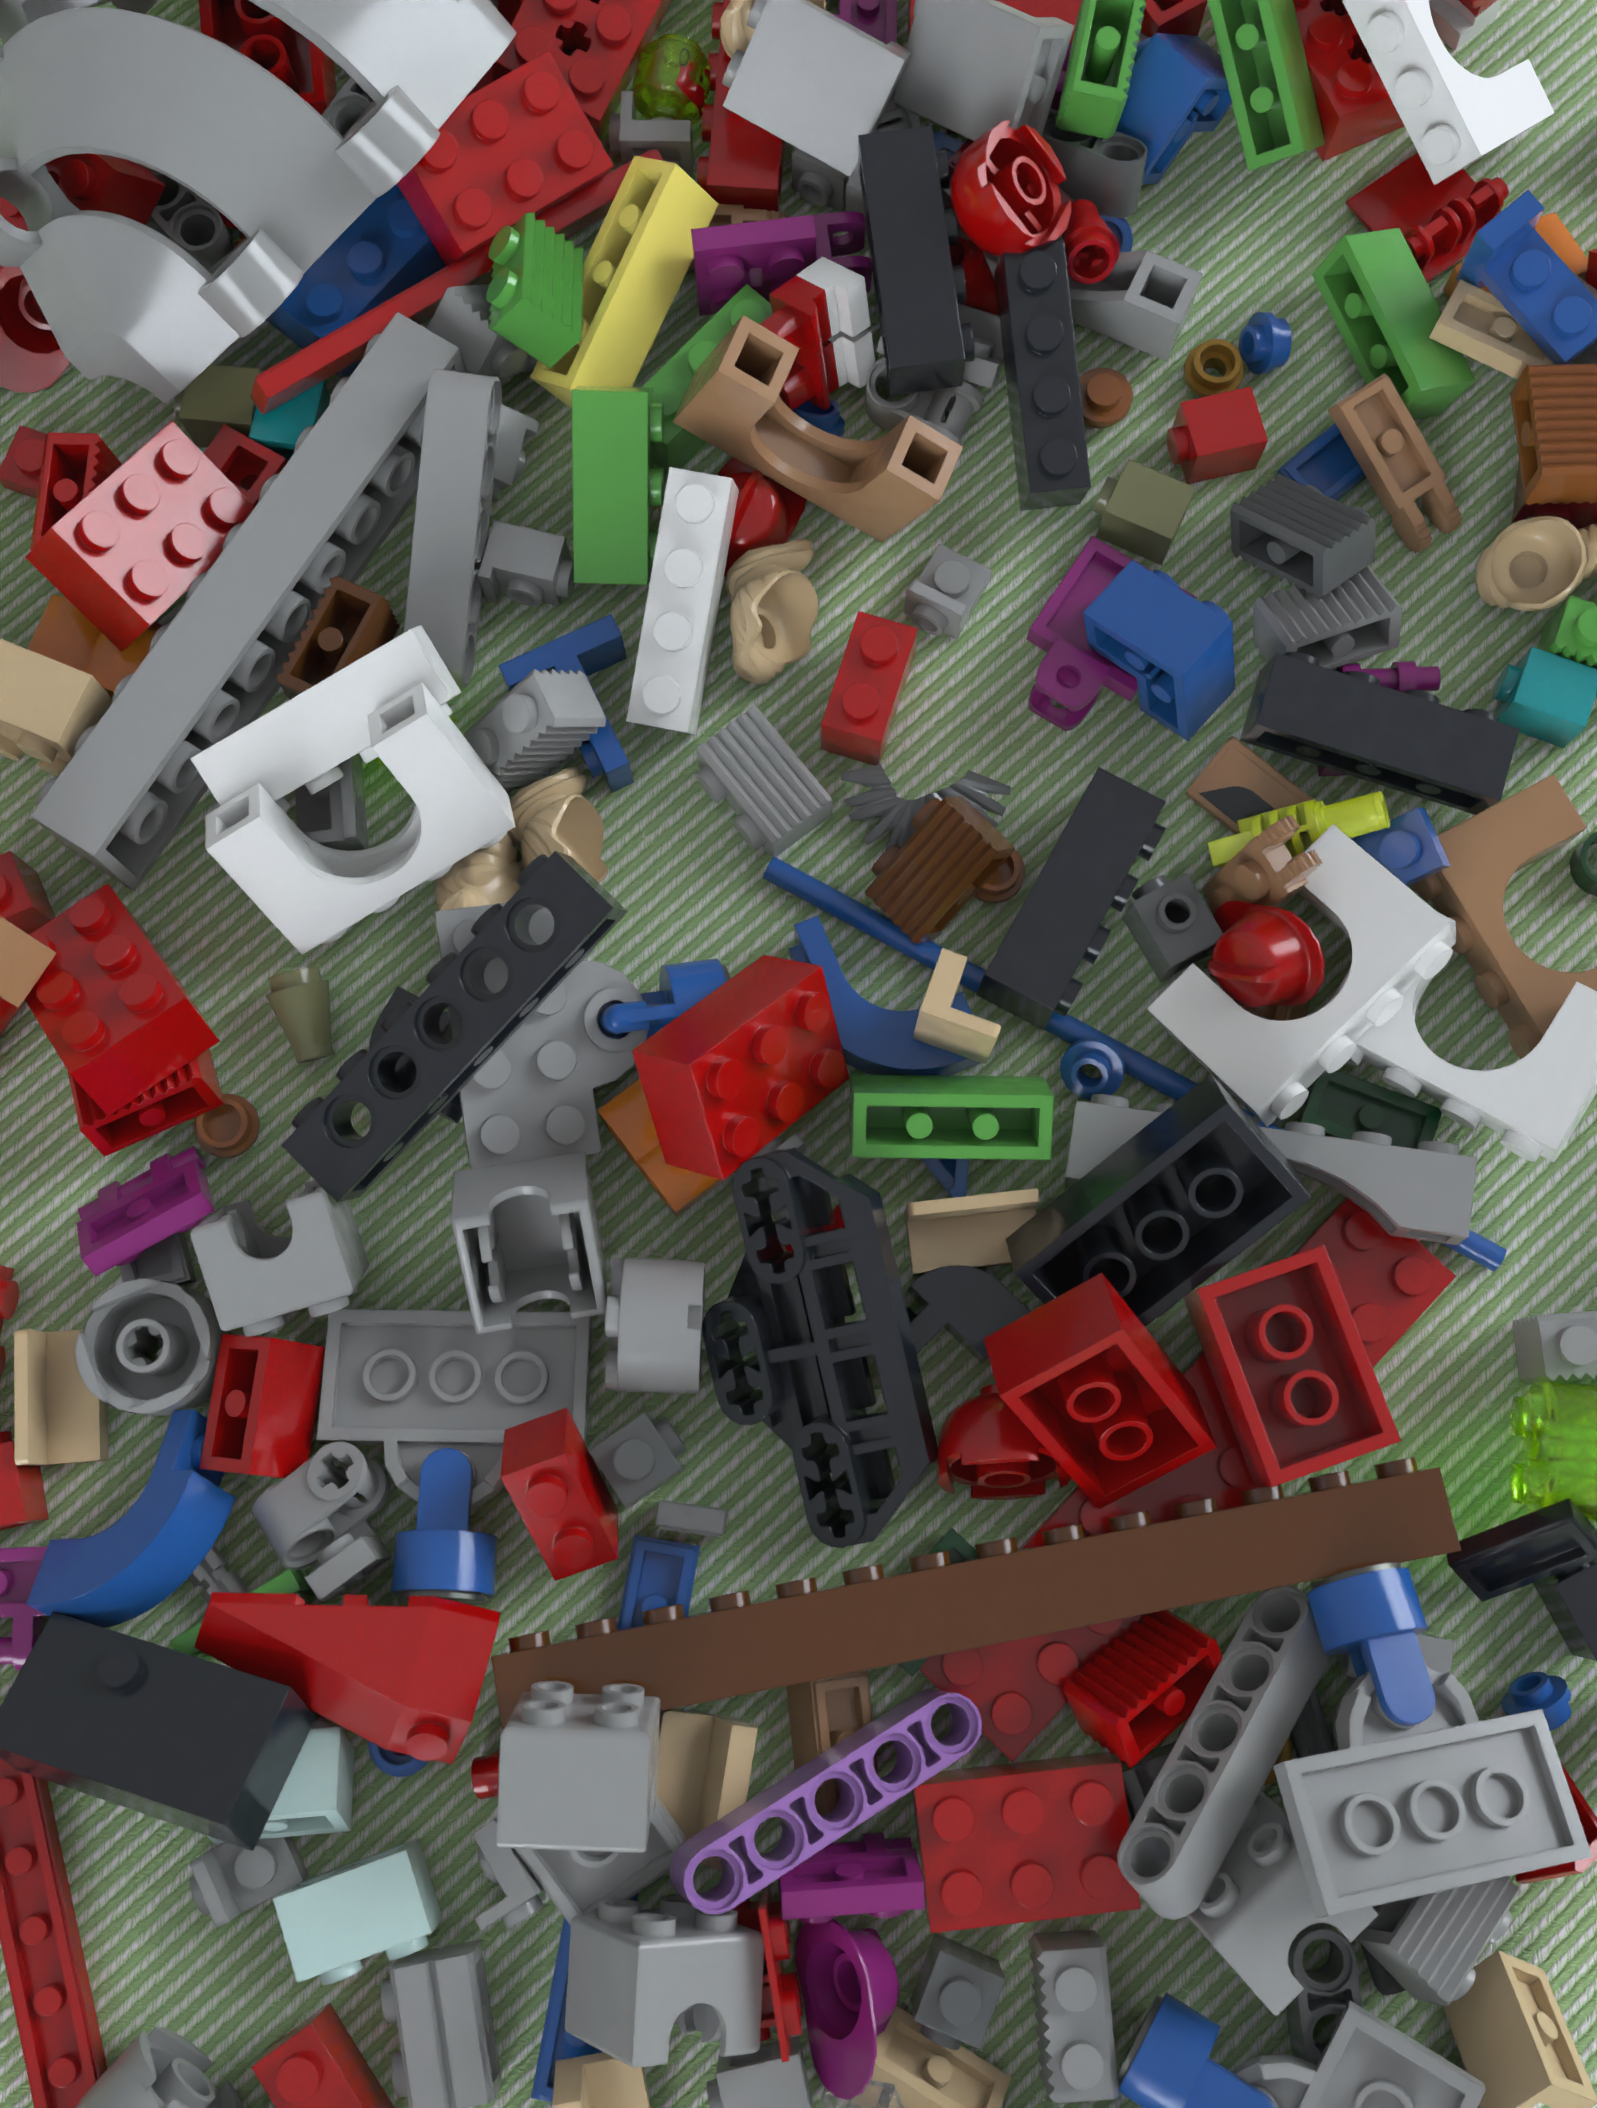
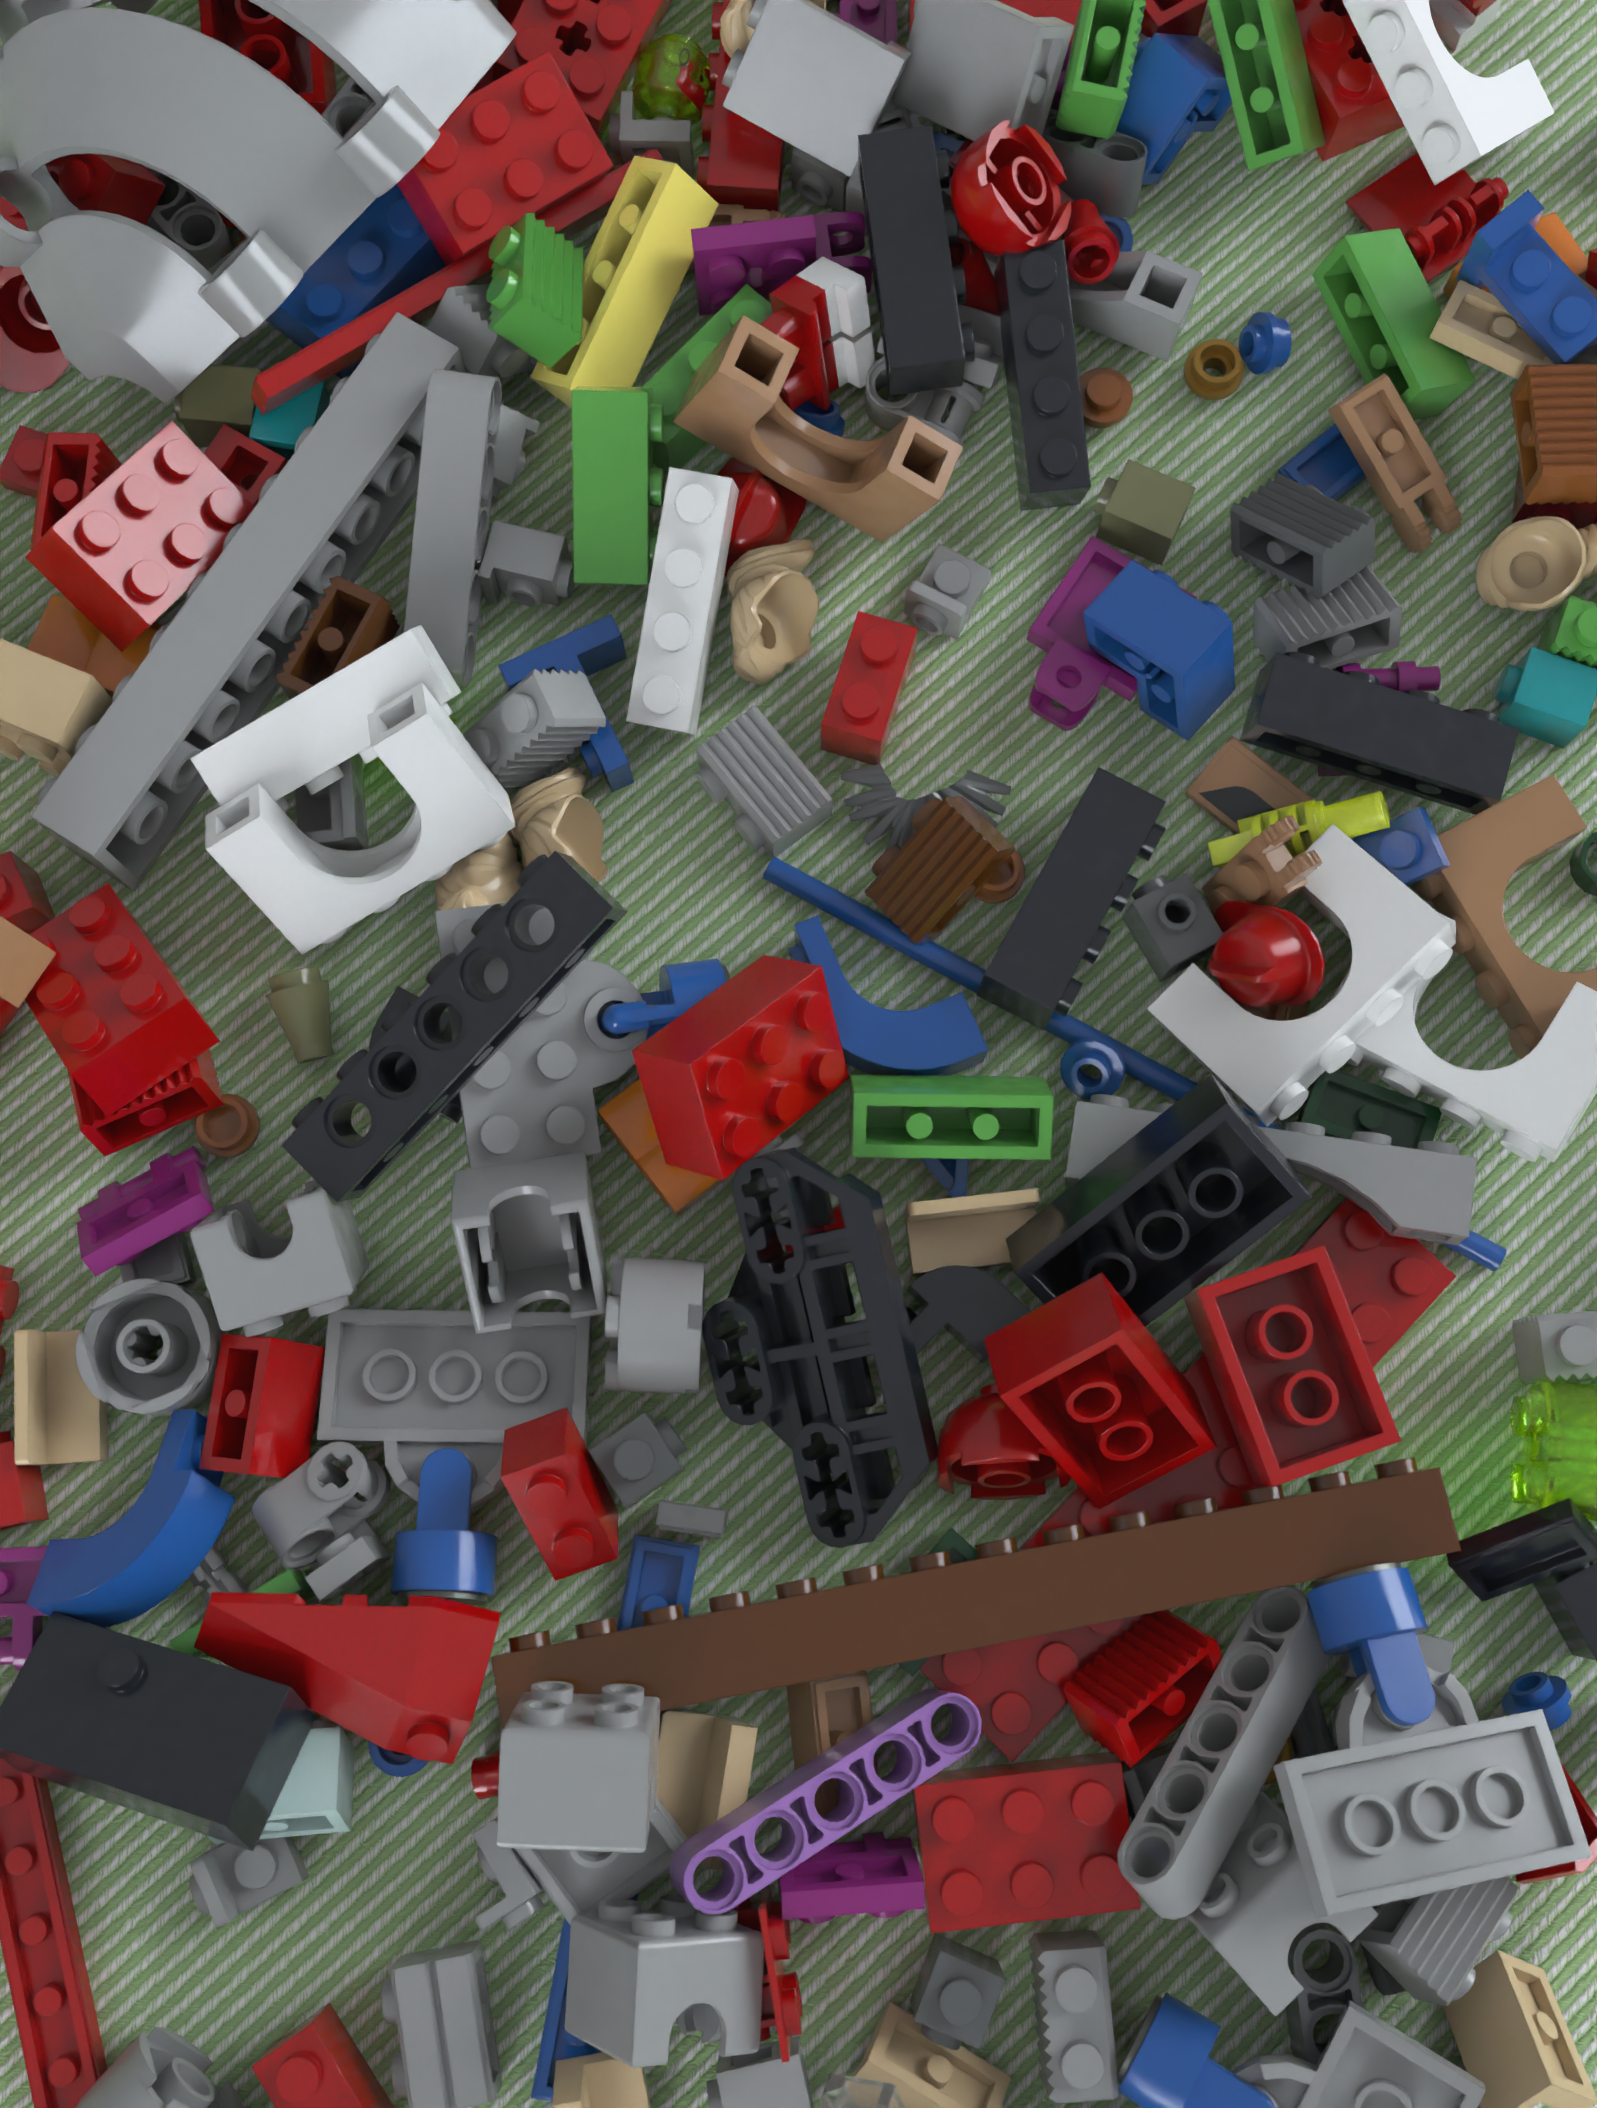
(358, 1912): light aqua brick -> none
(847, 2001): magenta piece -> none
(949, 1027): tan panel -> none
(1217, 435): red brick -> none

